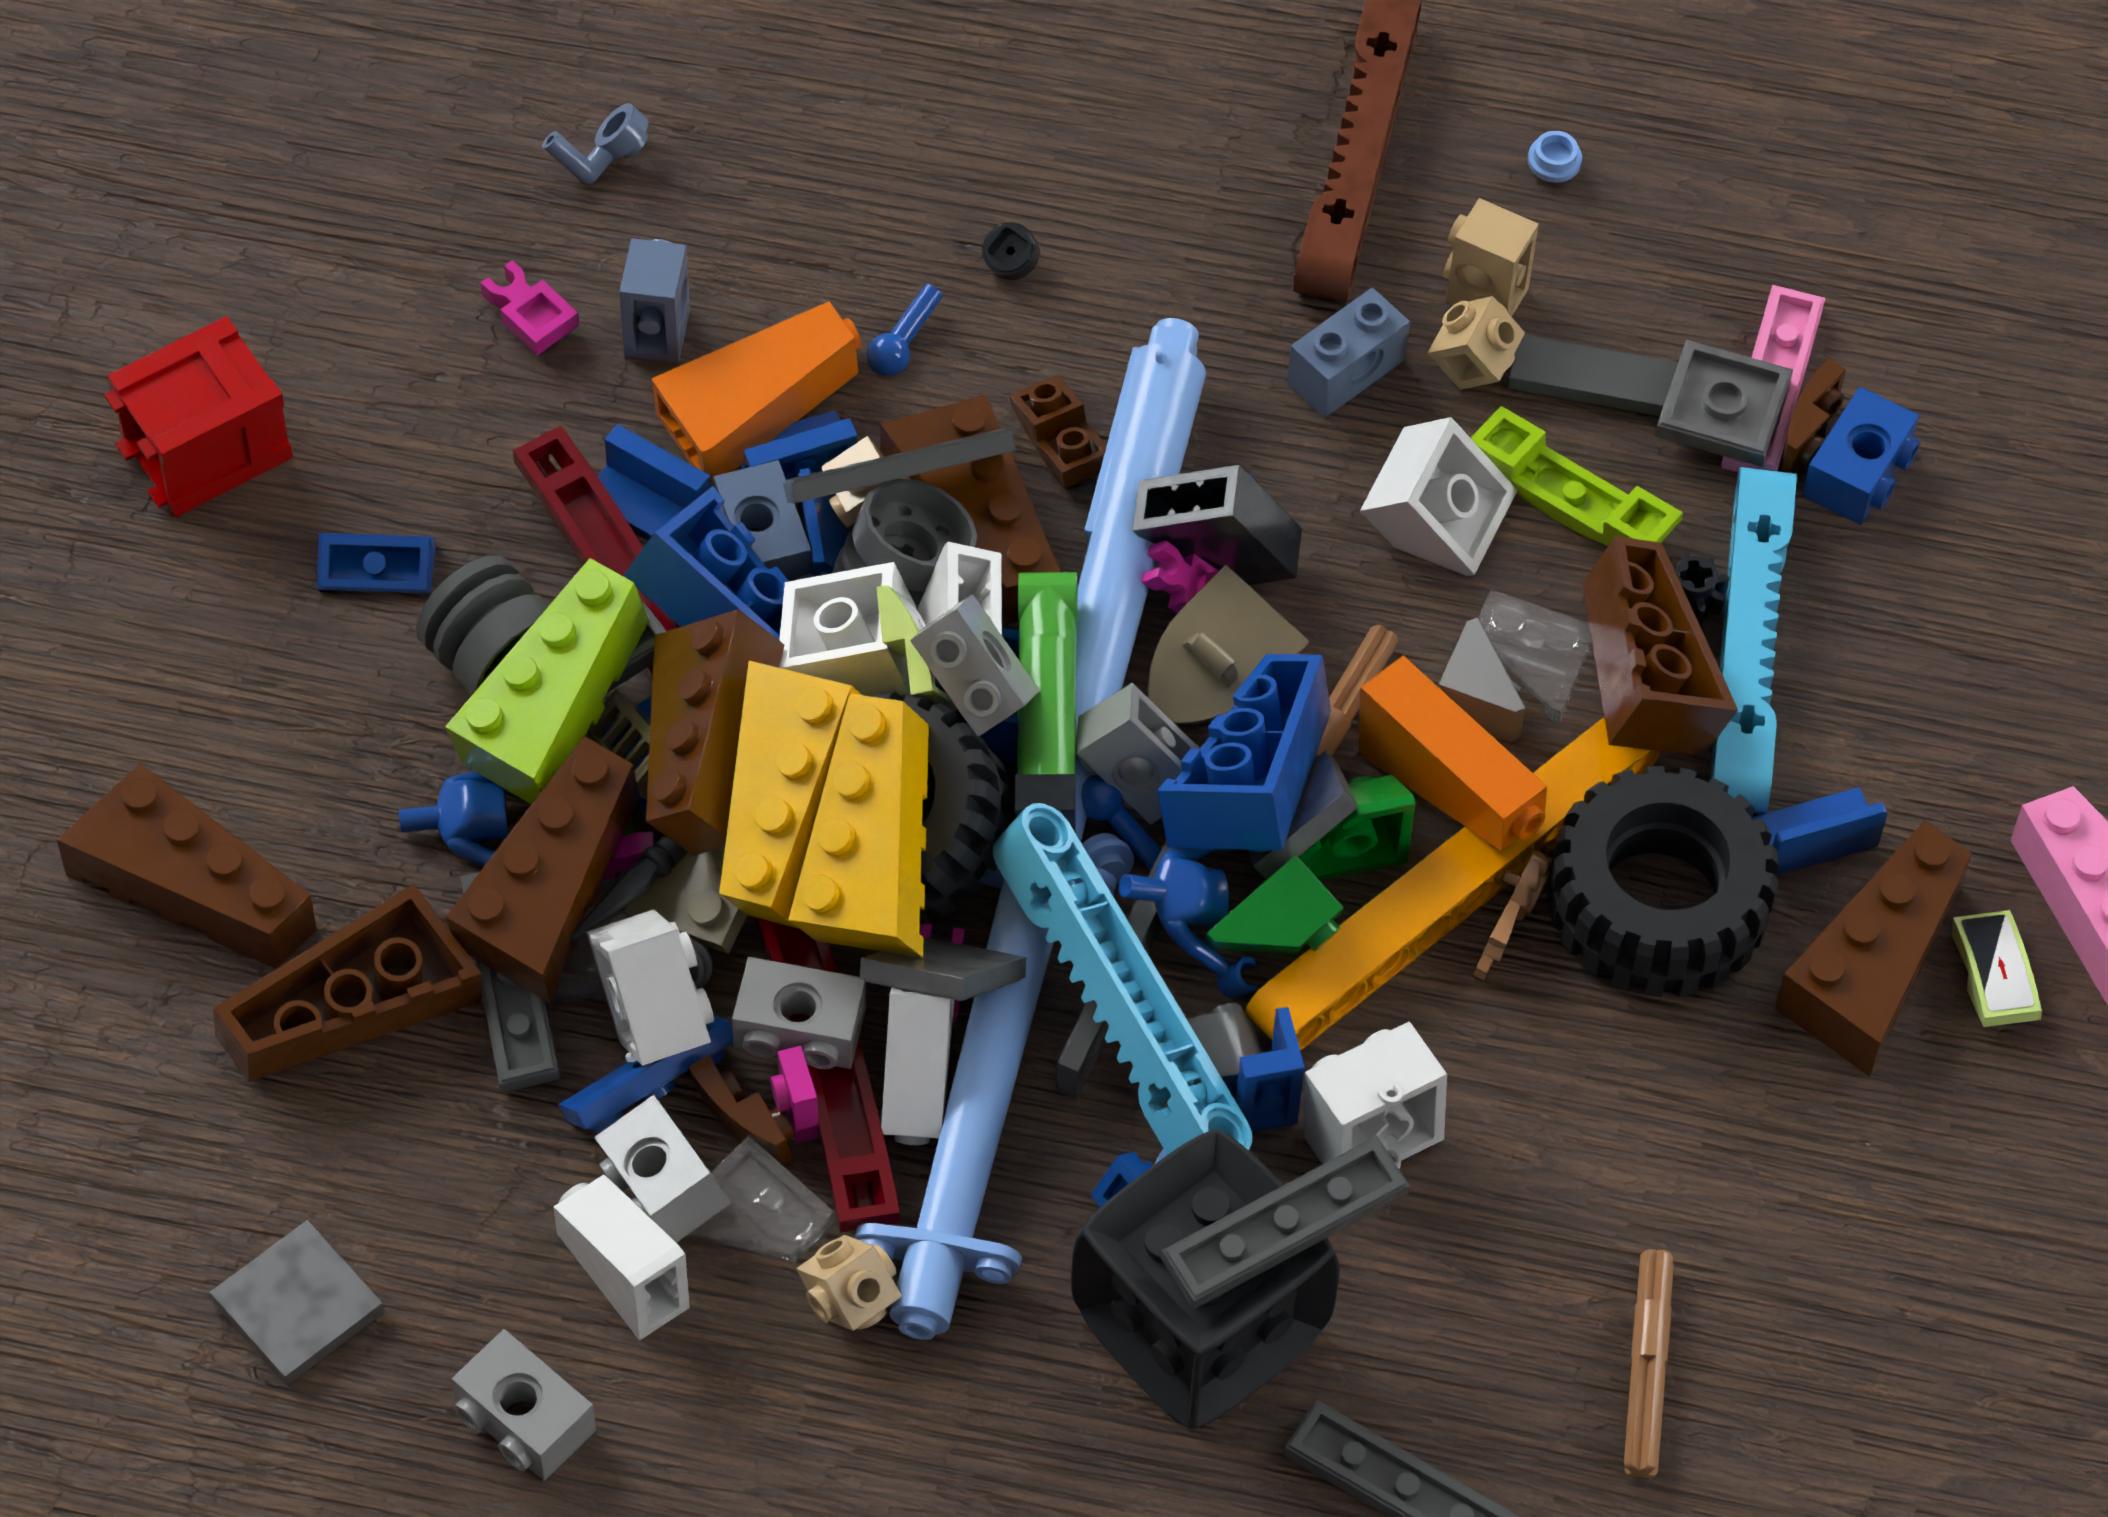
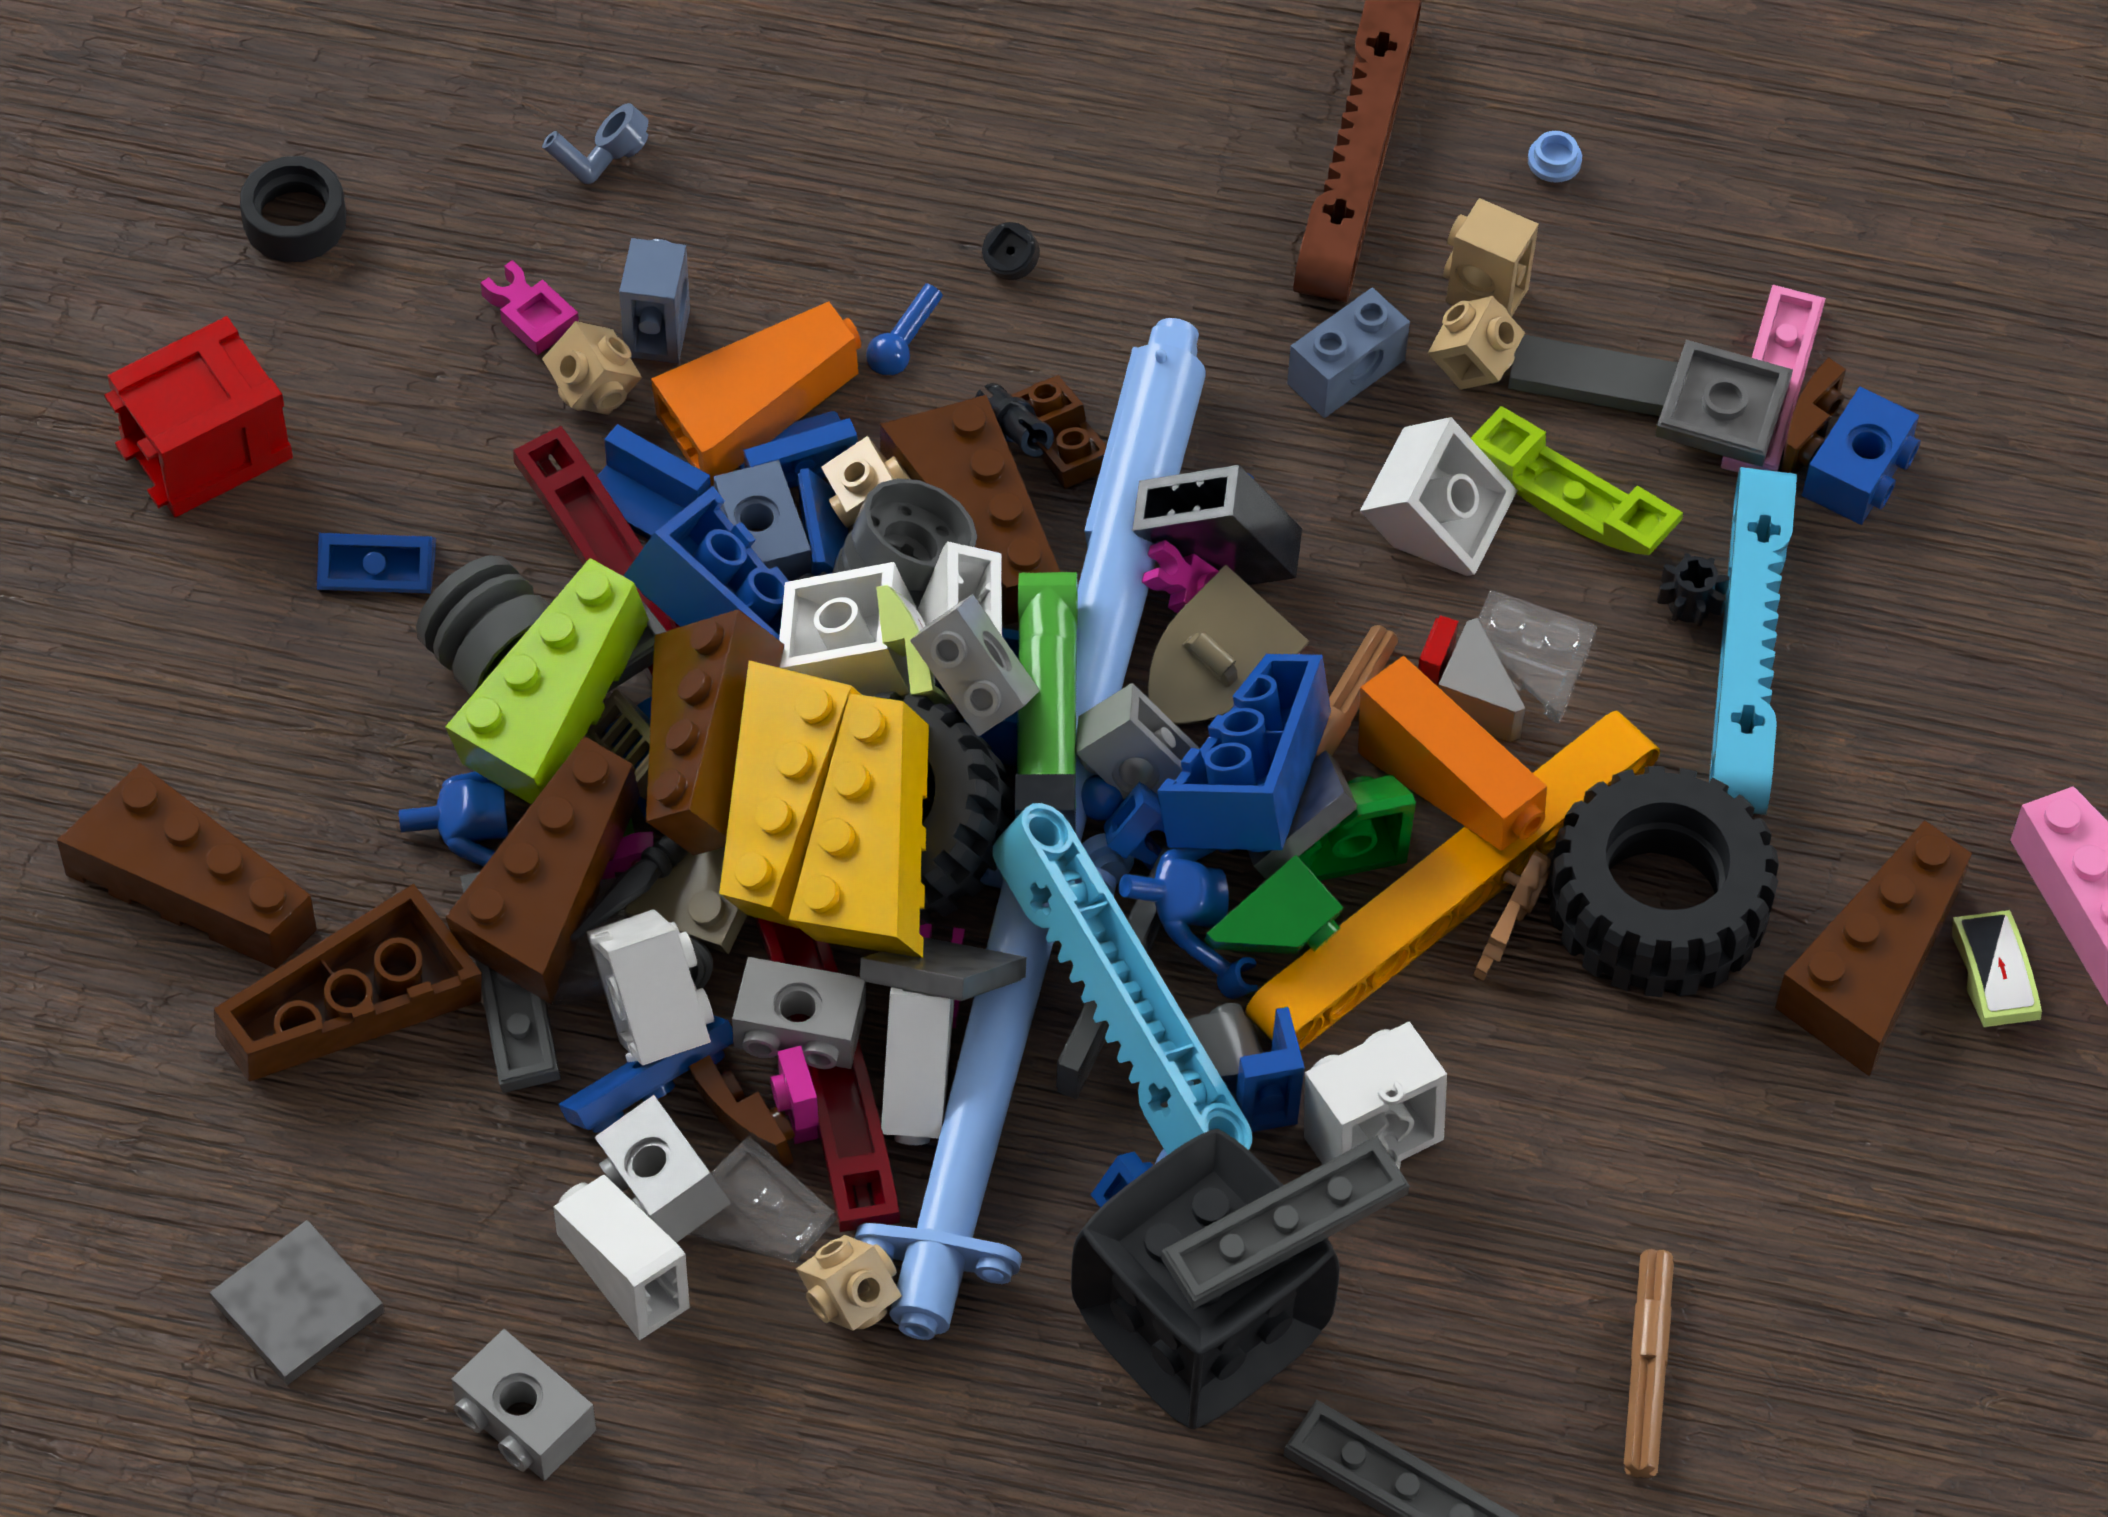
(286, 176): none -> black tyre
(592, 368): none -> tan brick
(898, 465): dark grey tile -> none
(1018, 421): none -> black pin
(1132, 822): none -> blue tile
(1438, 648): none -> red tile
(1651, 654): reddish brown wedge -> none
(1824, 829): blue panel -> none

